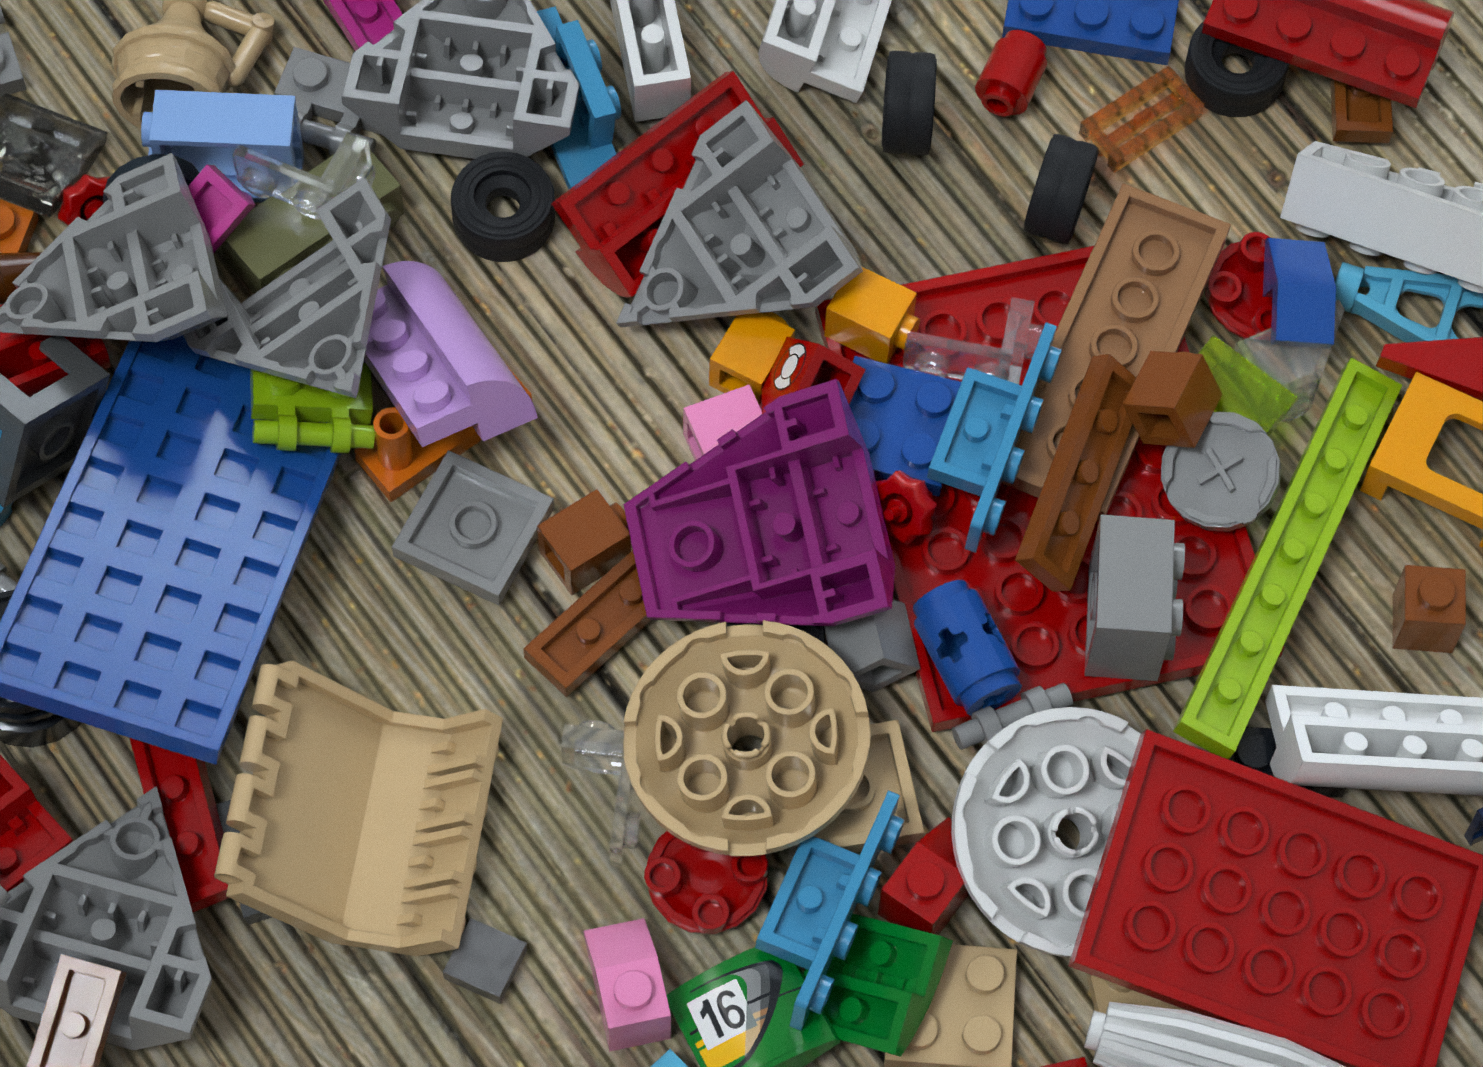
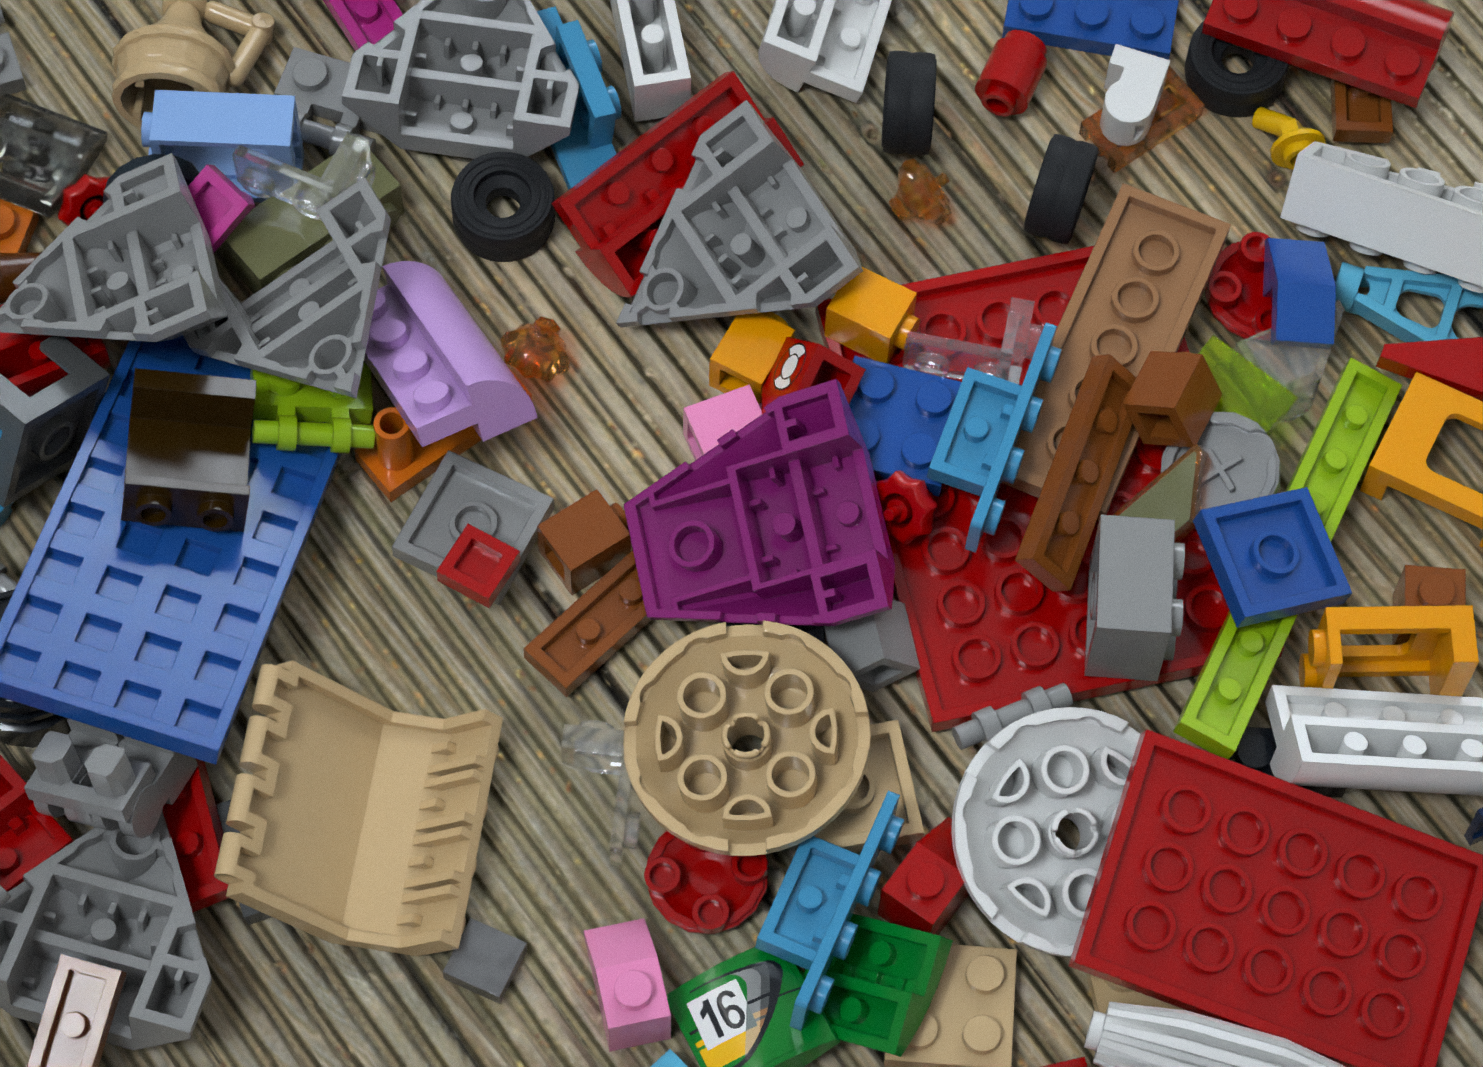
(106, 779): none -> light grey hips
(188, 450): none -> dark brown panel
(478, 565): none -> red plate
(536, 350): none -> clear orange piece
(920, 194): none -> clear orange piece
(966, 647): blue piece -> none
(1132, 94): none -> white leg
(1172, 494): none -> olive tile
(1272, 557): none -> blue plate
(1291, 135): none -> yellow plate
(1439, 646): none -> light orange window

